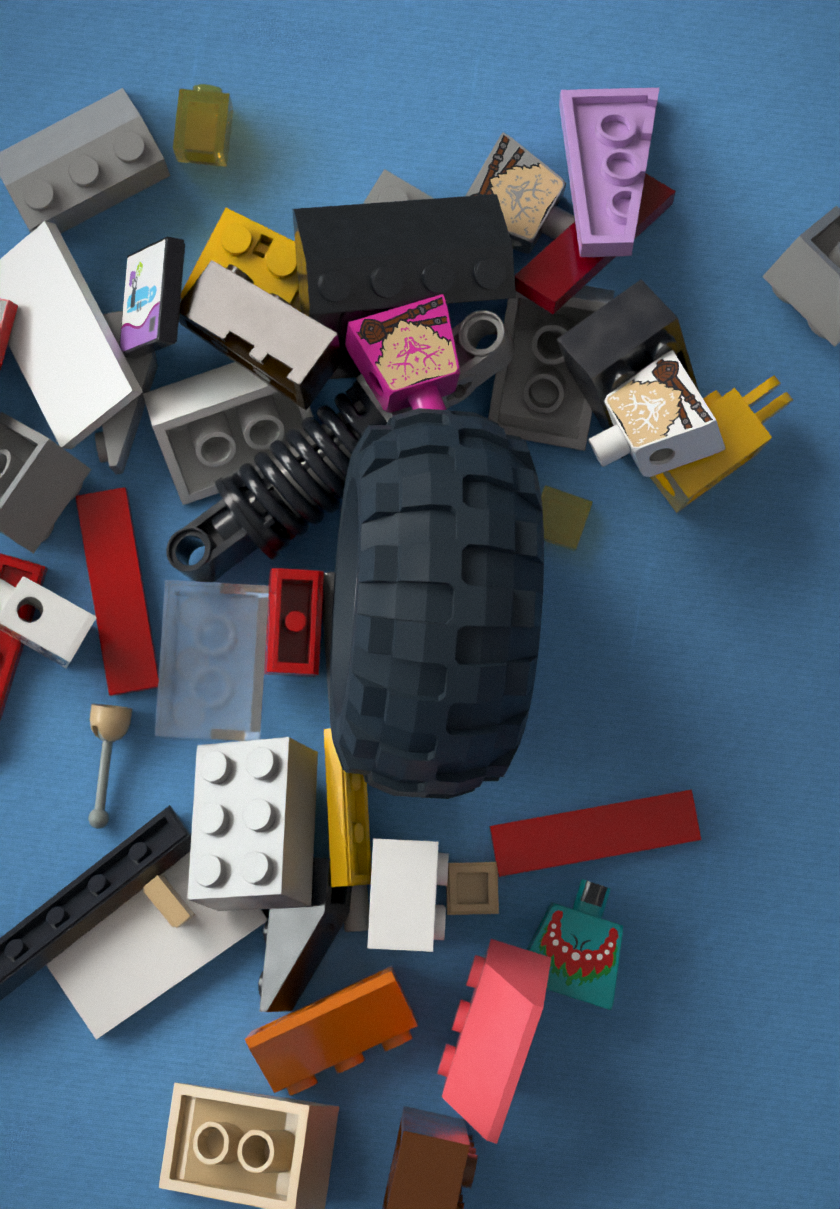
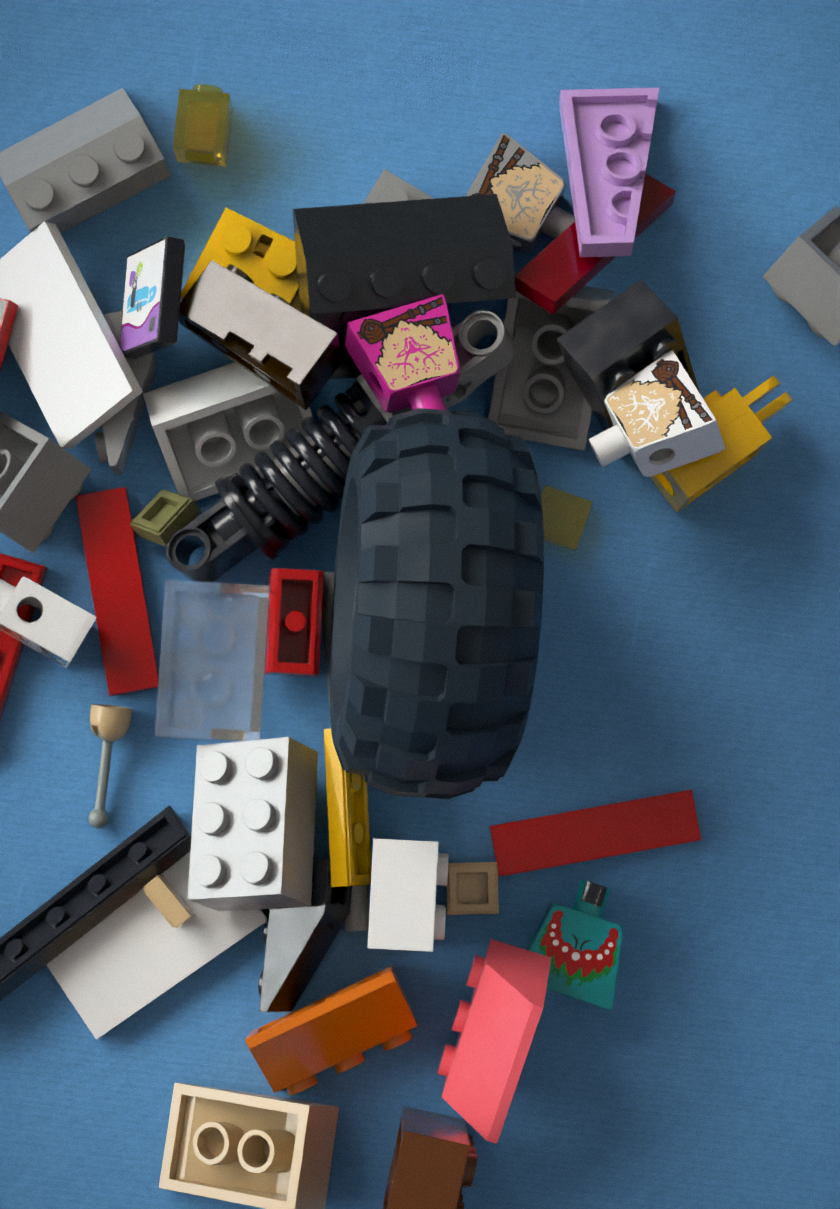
(164, 517): none -> olive tile

